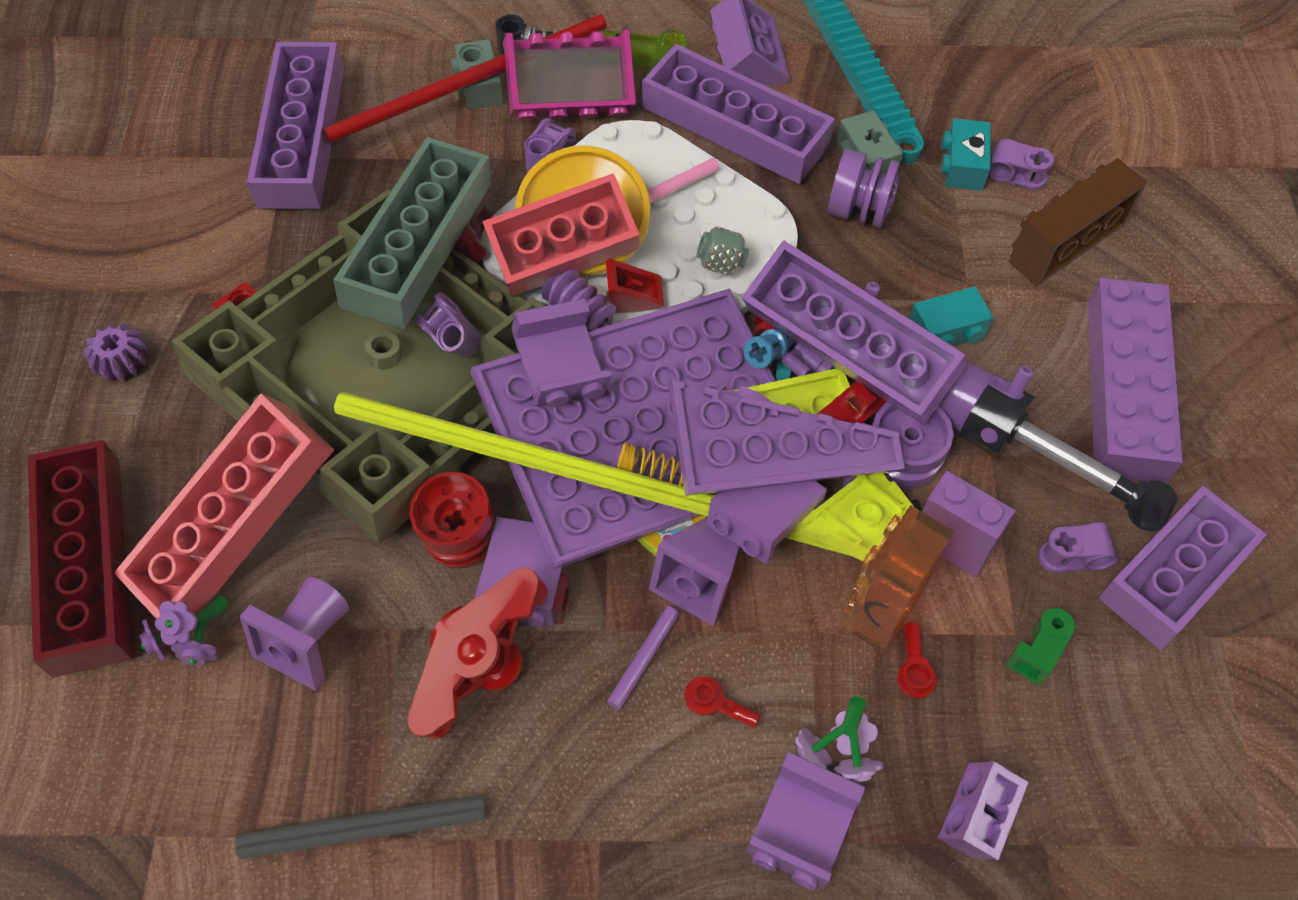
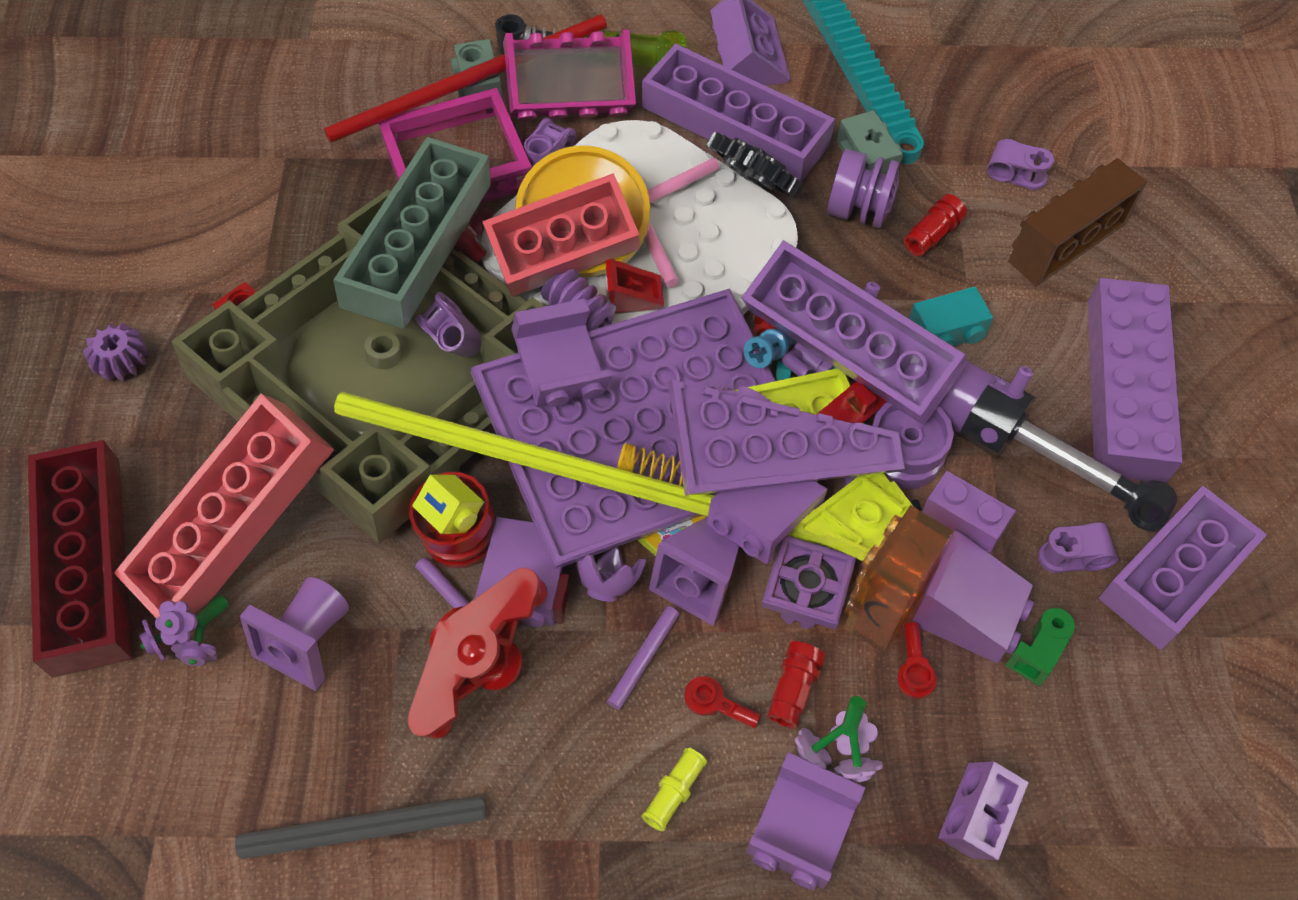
(290, 141): medium lavender brick -> none
(441, 583): none -> medium lavender bar
(448, 504): none -> neon yellow brick
(456, 113): none -> dark pink window
(608, 575): none -> medium lavender piece
(660, 258): none -> bright pink bar
(674, 789): none -> neon yellow pin
(722, 251): sand green head -> none
(754, 164): none -> black gear
(794, 687): none -> red axle
(807, 585): none -> medium lavender piece
(941, 219): none -> red axle
(967, 154): teal brick -> none
(974, 600): none -> medium lavender slope

